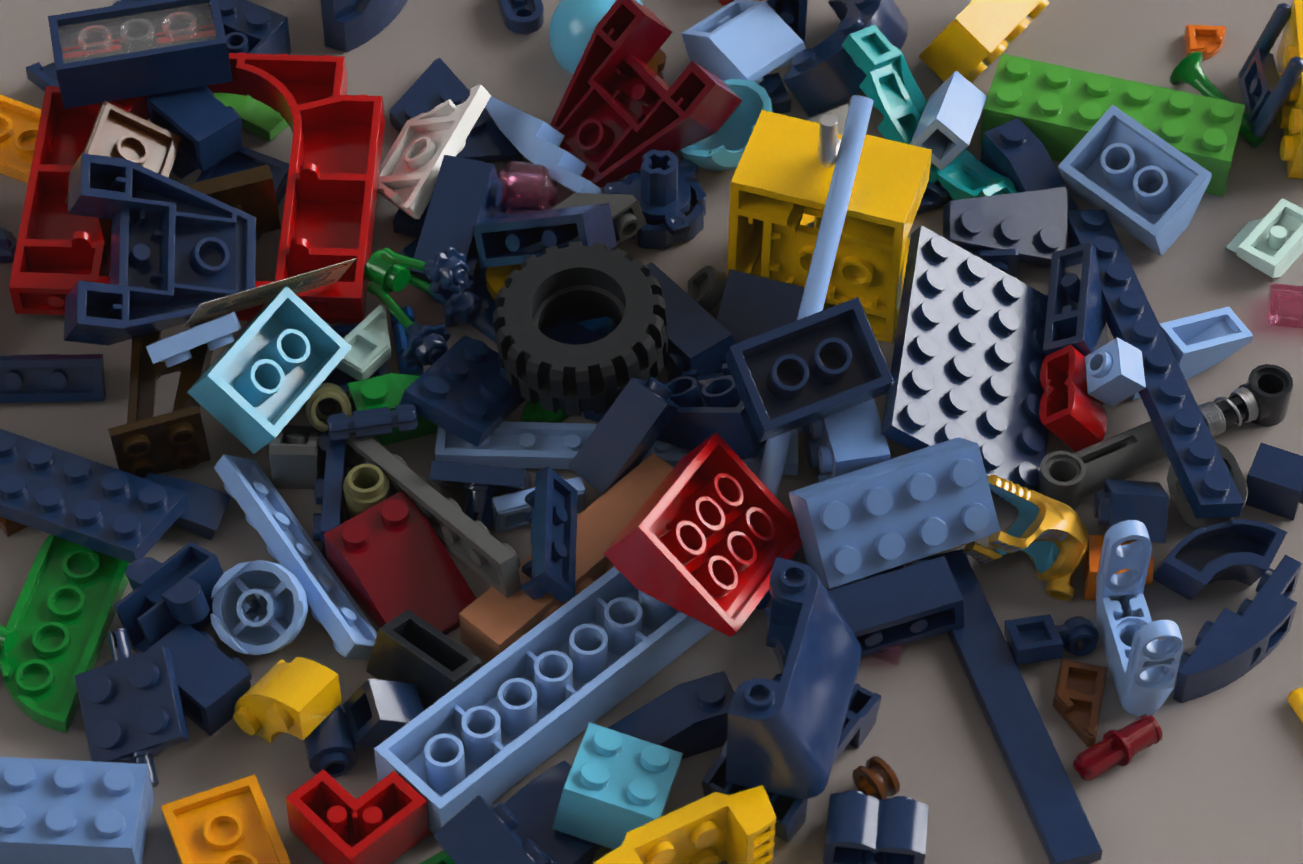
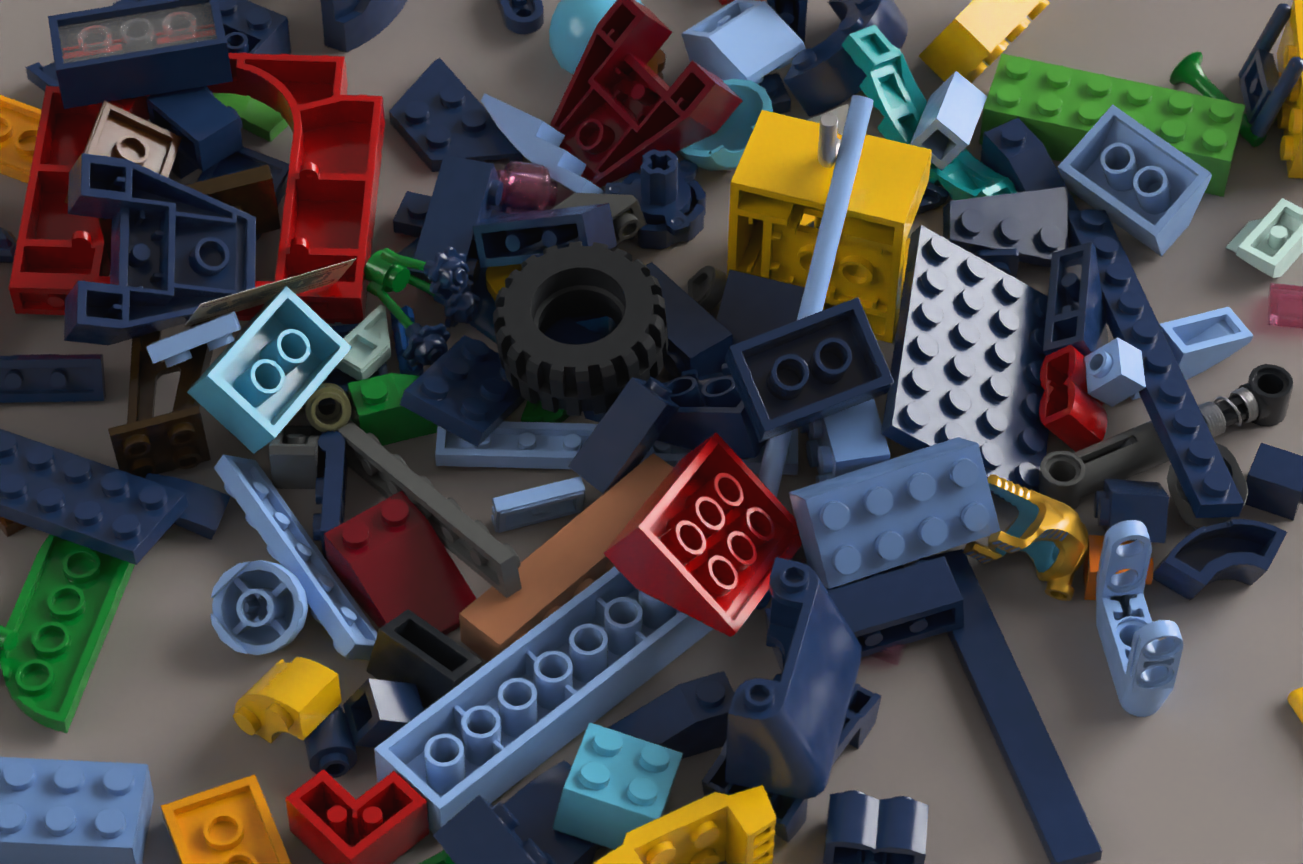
(131, 705): dark blue plate -> none
(168, 595): dark blue piece -> none
(205, 677): dark blue brick -> none
(364, 488): olive brick -> none
(372, 422): dark blue axle -> none
(417, 154): white wing -> none
(480, 484): dark blue tile -> none
(552, 537): dark blue plate -> none
(876, 779): reddish brown bush -> none
(1039, 639): dark blue plate -> none
(1080, 697): reddish brown tile -> none
(1118, 747): dark red axle -> none
(1204, 39): orange tile -> none
(1242, 638): dark blue slope -> none

